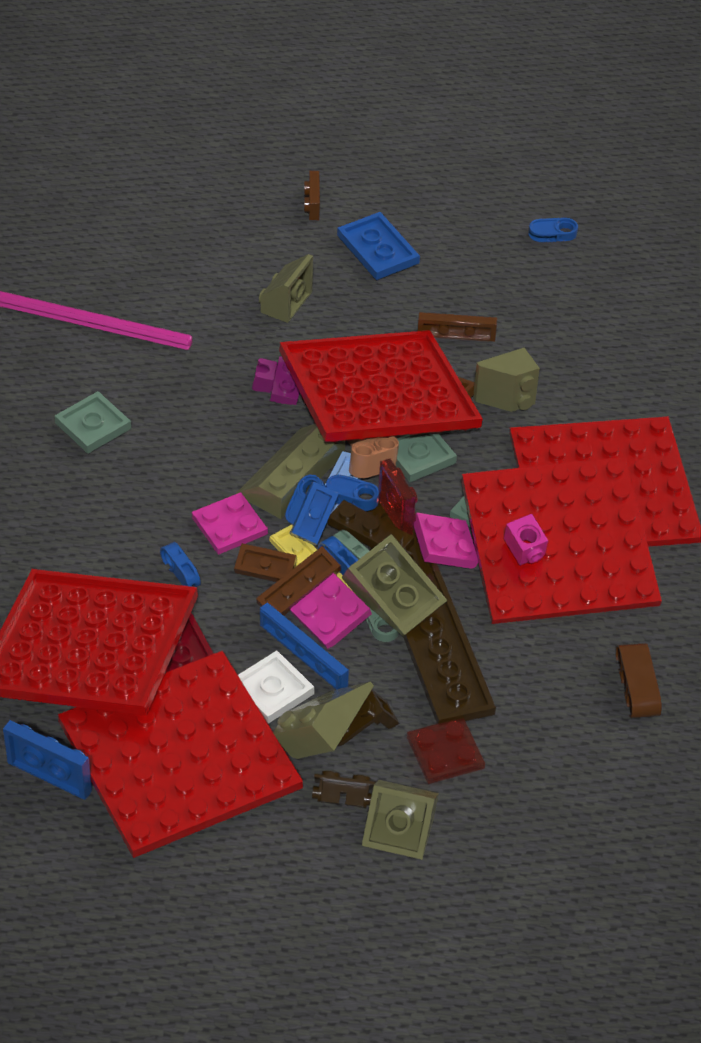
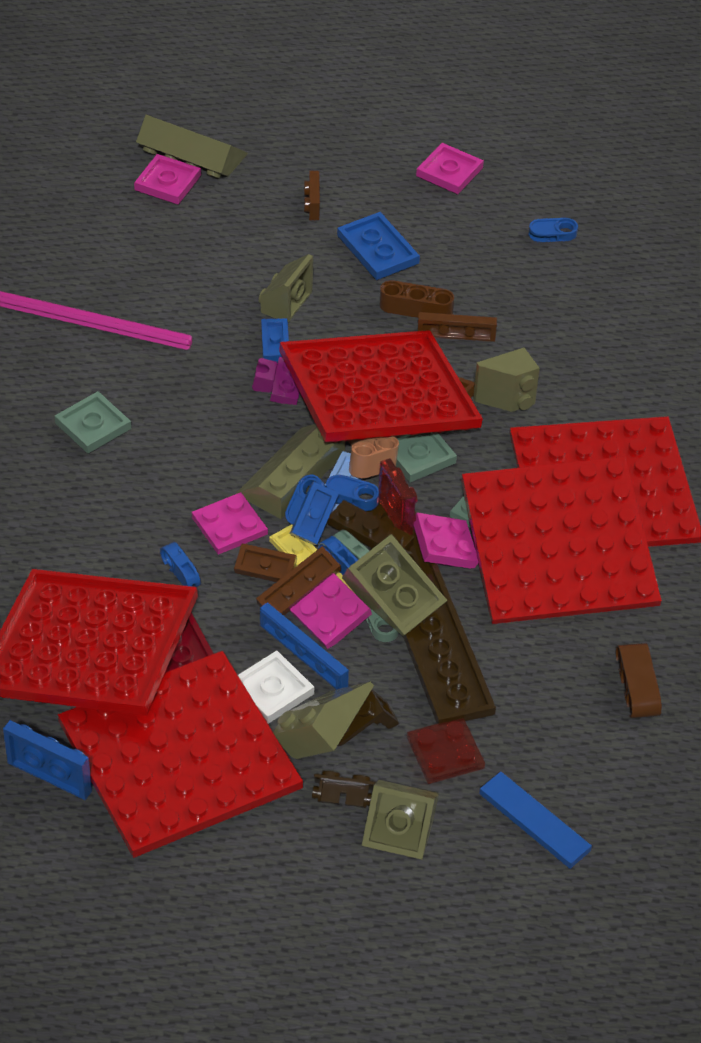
(167, 179): none -> dark pink plate
(189, 146): none -> olive slope
(273, 333): none -> blue plate
(410, 299): none -> reddish brown beam
(450, 168): none -> dark pink plate
(526, 529): dark pink brick -> none
(535, 820): none -> blue tile

